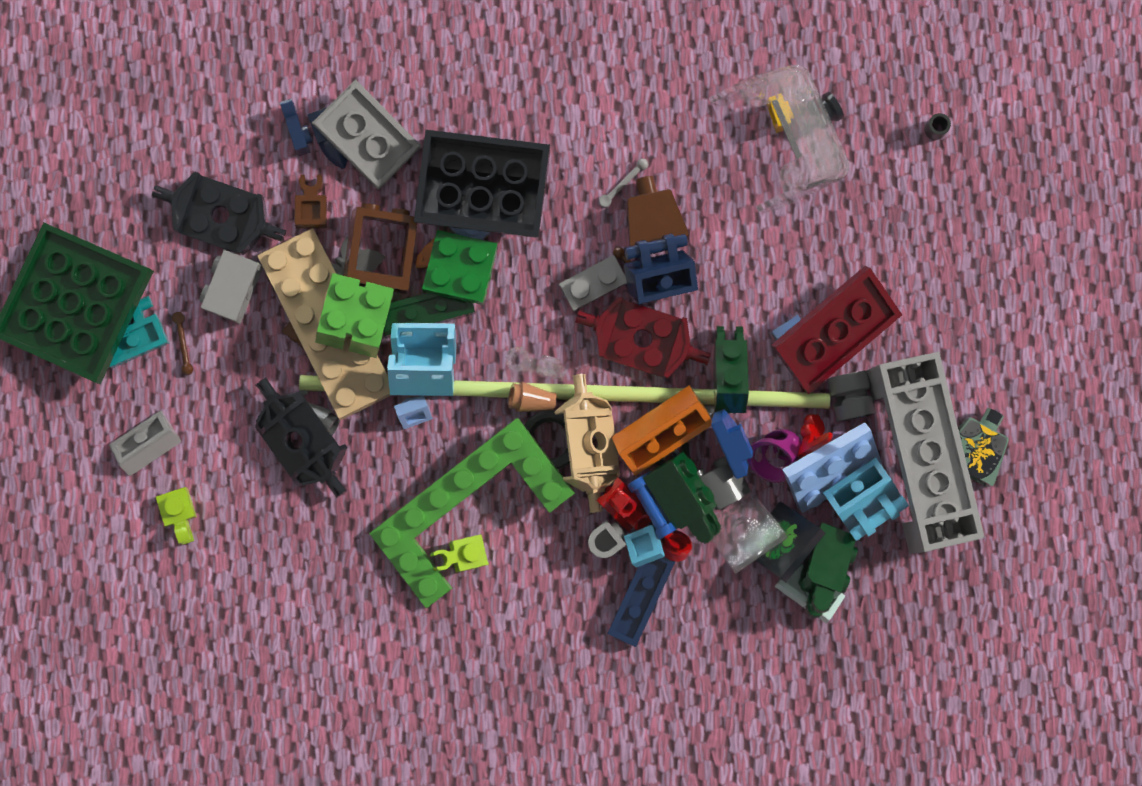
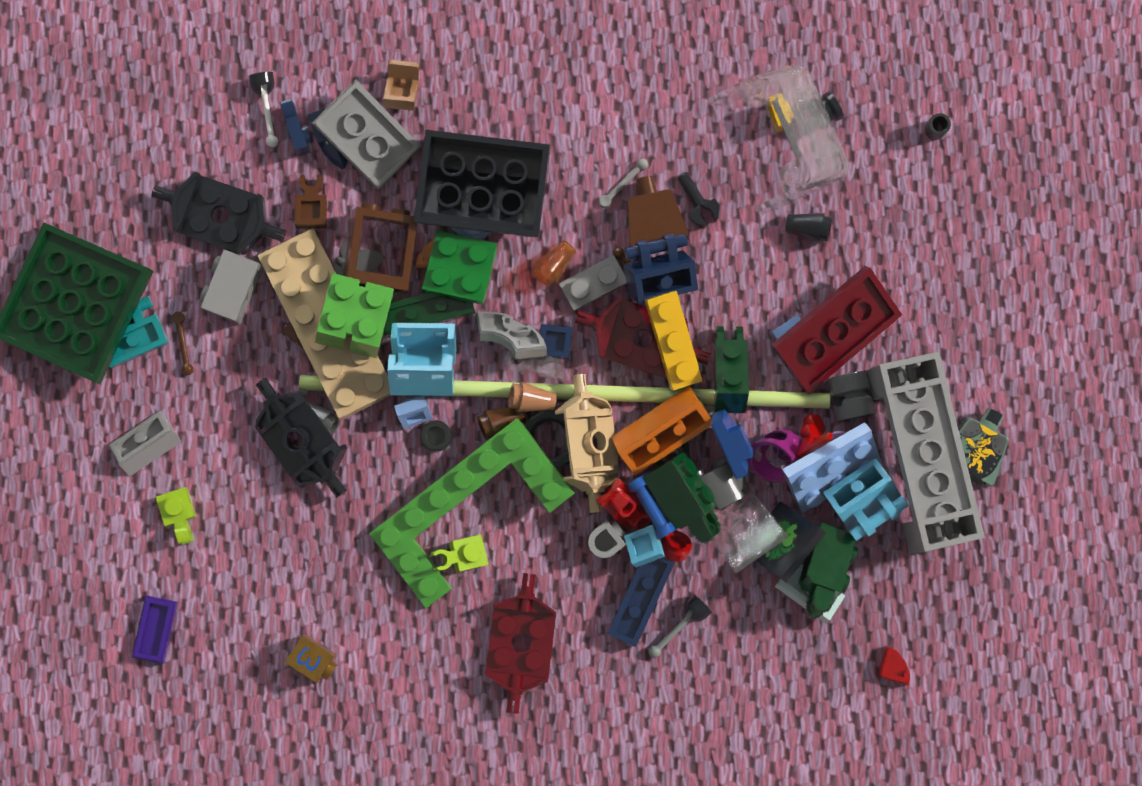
(154, 629): none -> dark purple tile
(263, 84): none -> hinge
(312, 659): none -> pearl gold brick
(401, 85): none -> medium nougat bracket
(436, 436): none -> pearl dark grey tile
(496, 419): none -> reddish brown cone
(516, 669): none -> dark red plate
(518, 338): none -> light grey tile
(553, 264): none -> clear orange cone
(557, 340): none -> dark blue plate
(673, 340): none -> yellow plate
(695, 611): none -> hinge
(698, 201): none -> black bar
(810, 226): none -> black cone
(894, 667): none -> red tile

